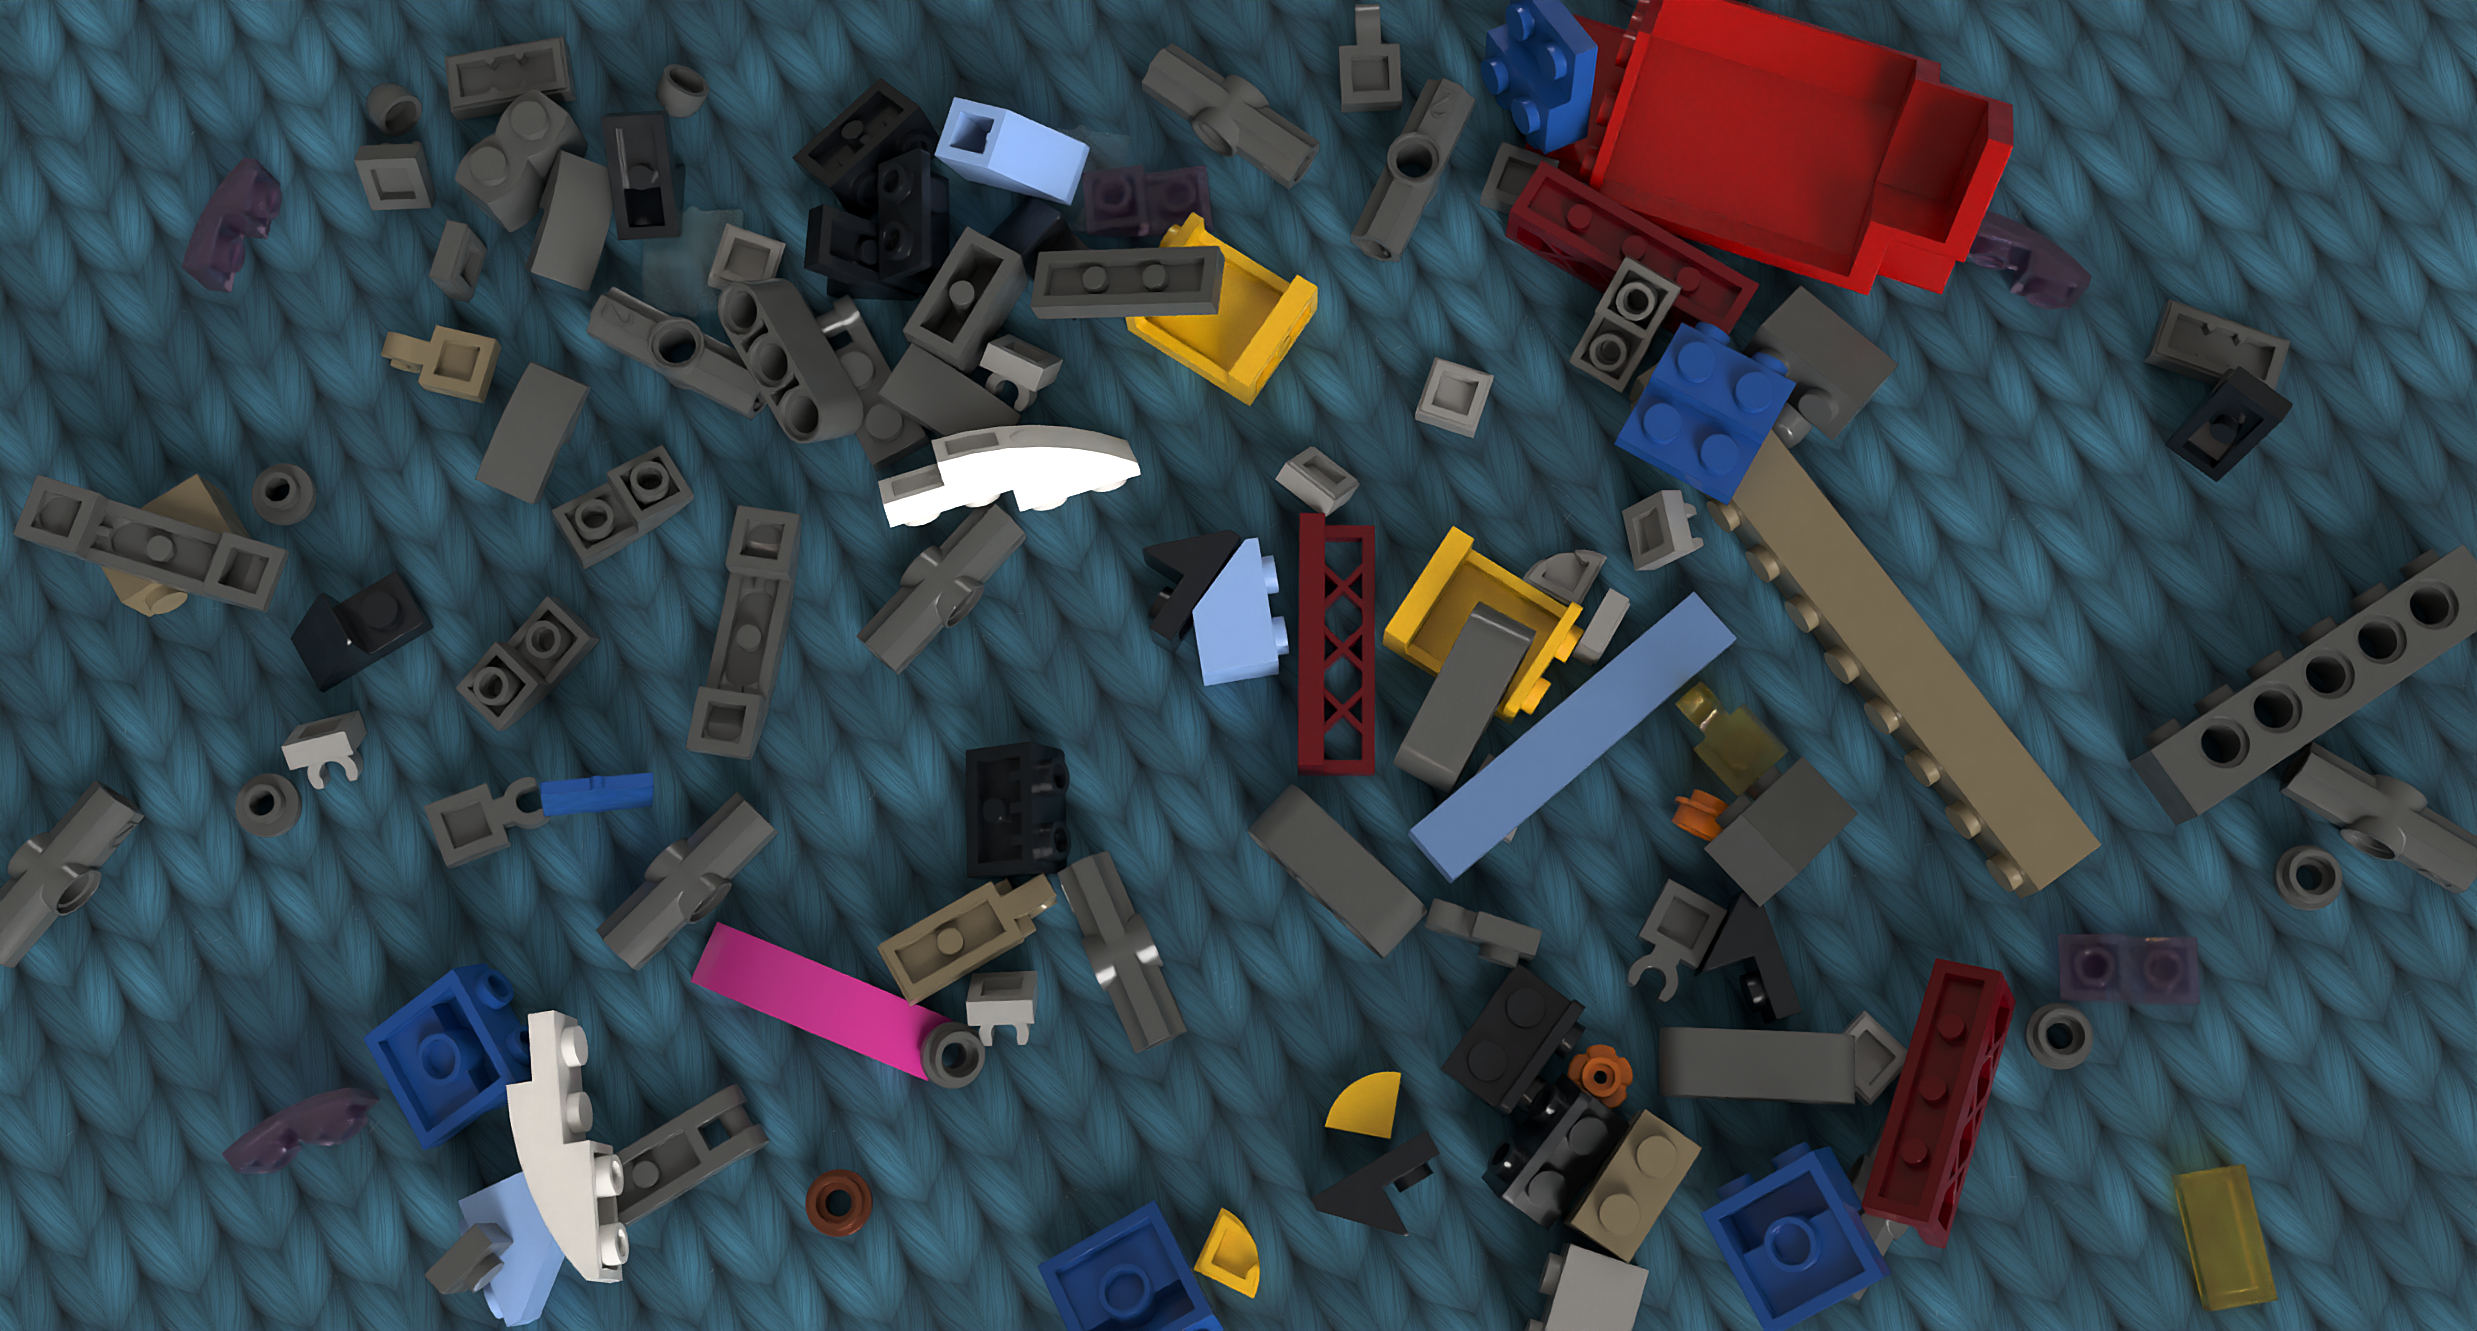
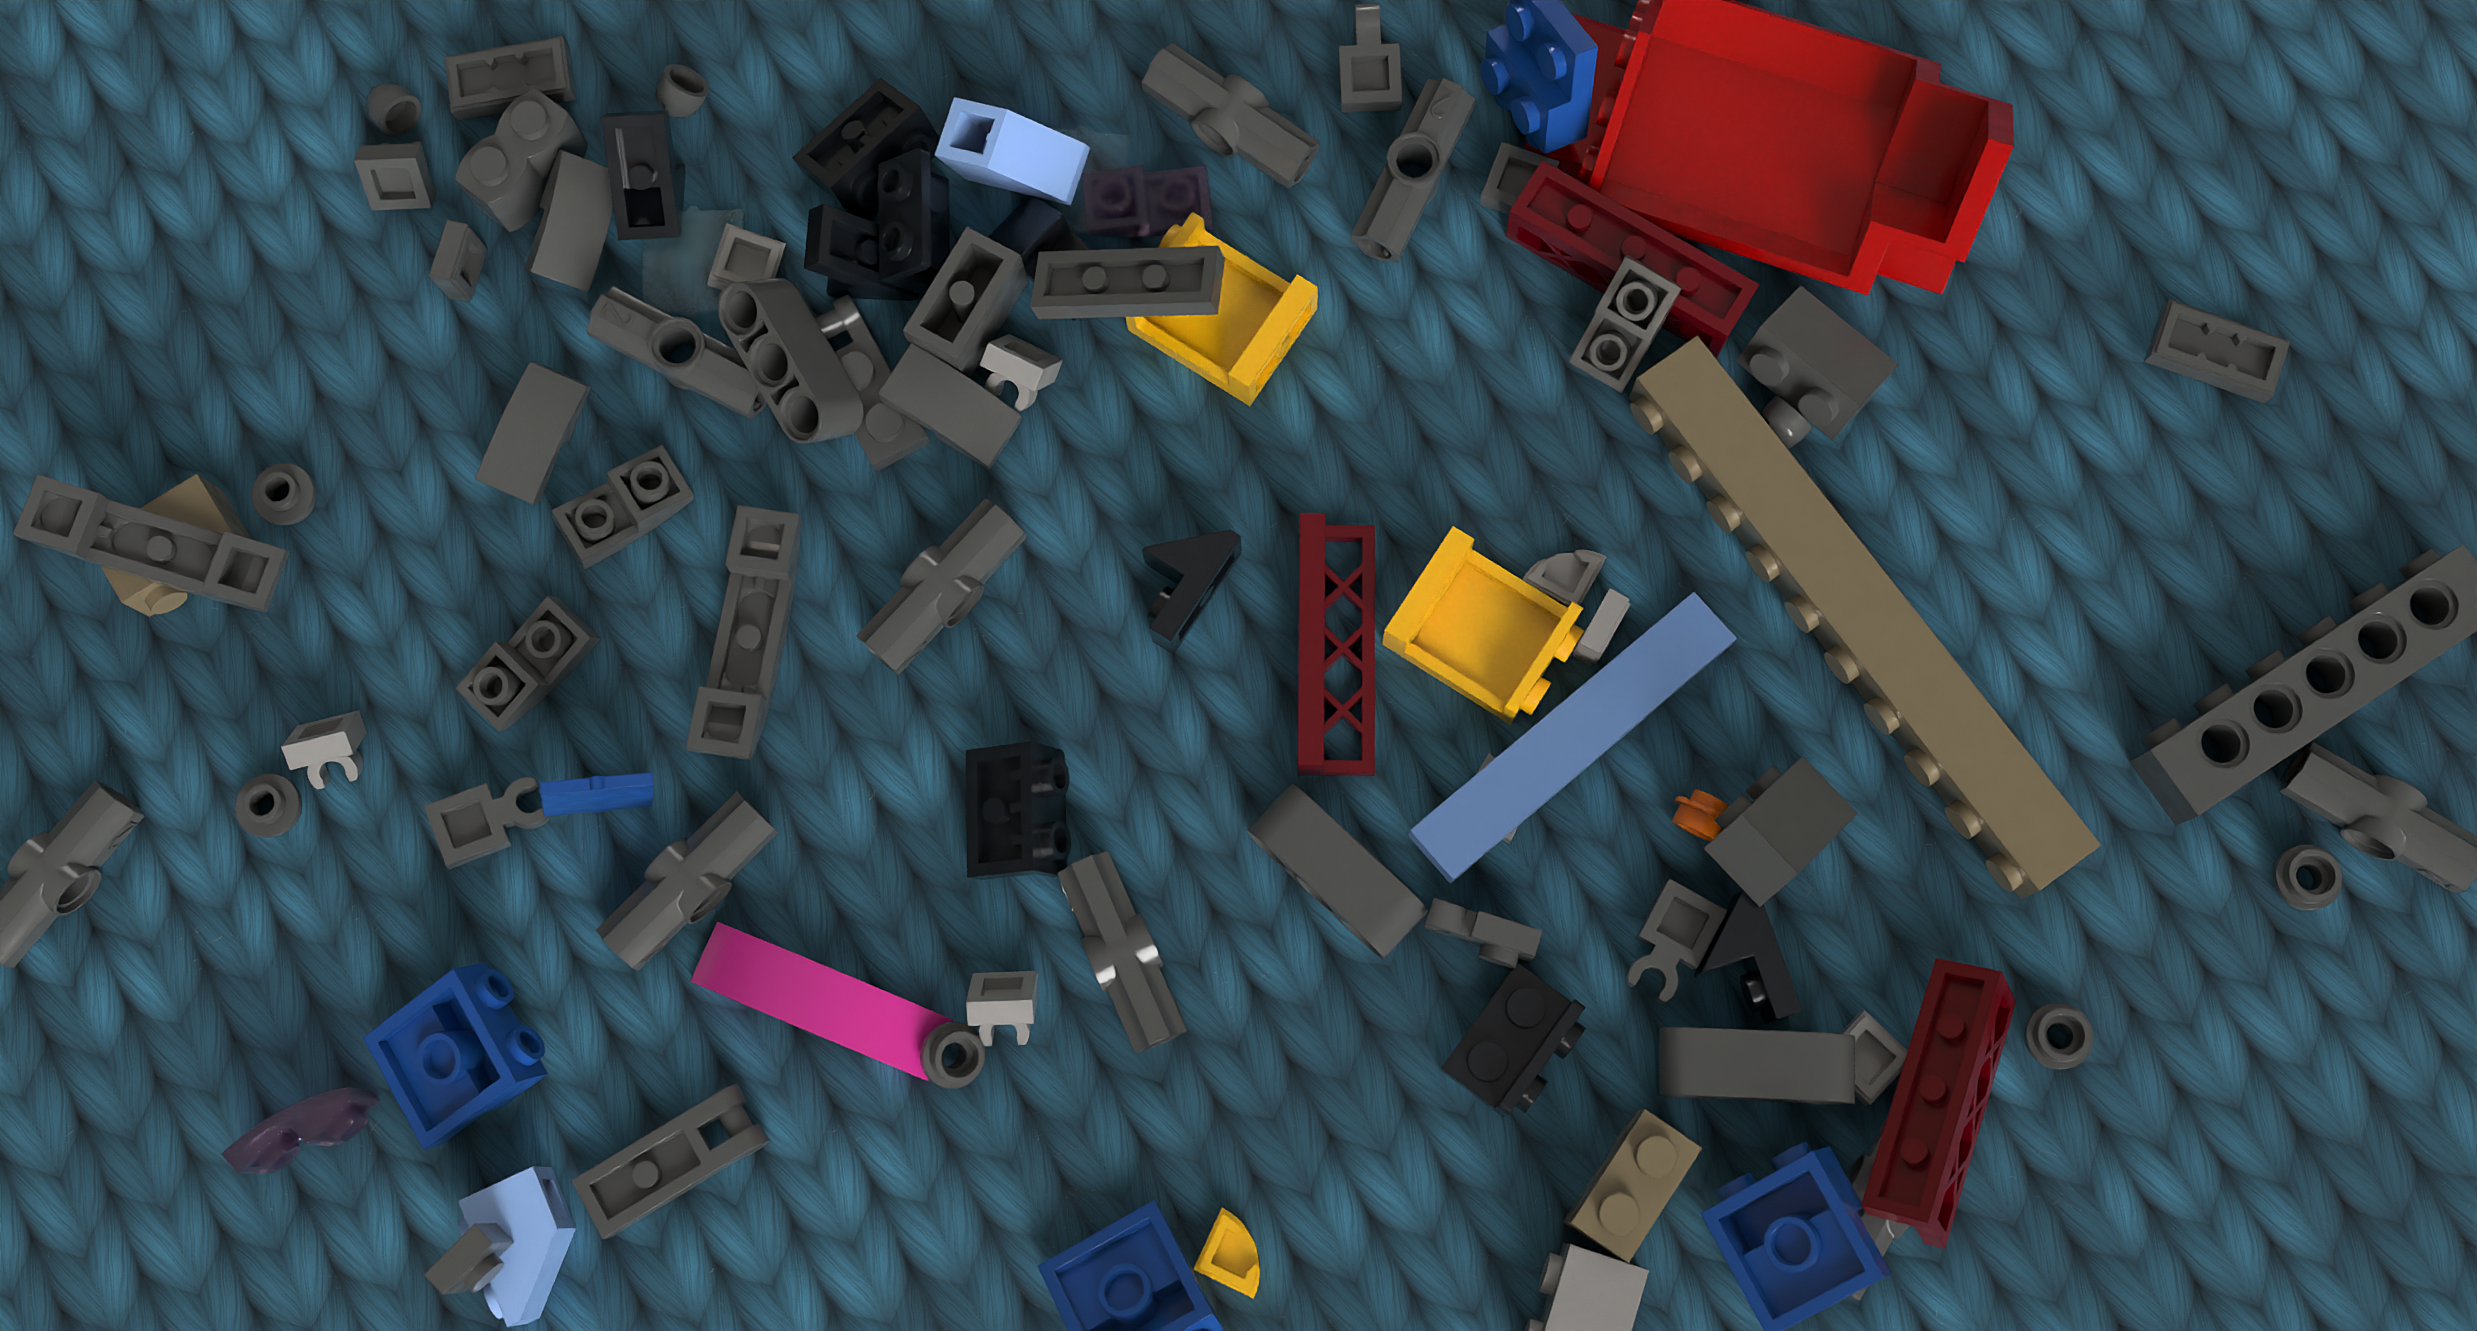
(237, 210): clear purple slope -> none
(353, 634): black slope -> none
(450, 364): dark tan plate -> none
(566, 1174): white slope -> none
(819, 1196): copper plate -> none
(964, 936): dark tan hinge -> none
(1032, 460): white slope -> none
(1235, 620): light blue slope -> none
(1317, 481): light grey tile -> none
(1362, 1195): black slope -> none
(1367, 1106): yellow tile -> none
(1454, 397): light grey tile -> none
(1464, 697): dark grey beam -> none
(1553, 1150): black bracket -> none
(1604, 1059): orange plate -> none
(1660, 530): light grey tile -> none
(1706, 410): blue plate -> none
(1736, 744): clear yellow plate -> none
(2041, 268): clear purple slope -> none
(2128, 969): clear purple slope -> none
(2224, 1237): clear yellow tile -> none
(2228, 423): black slope -> none

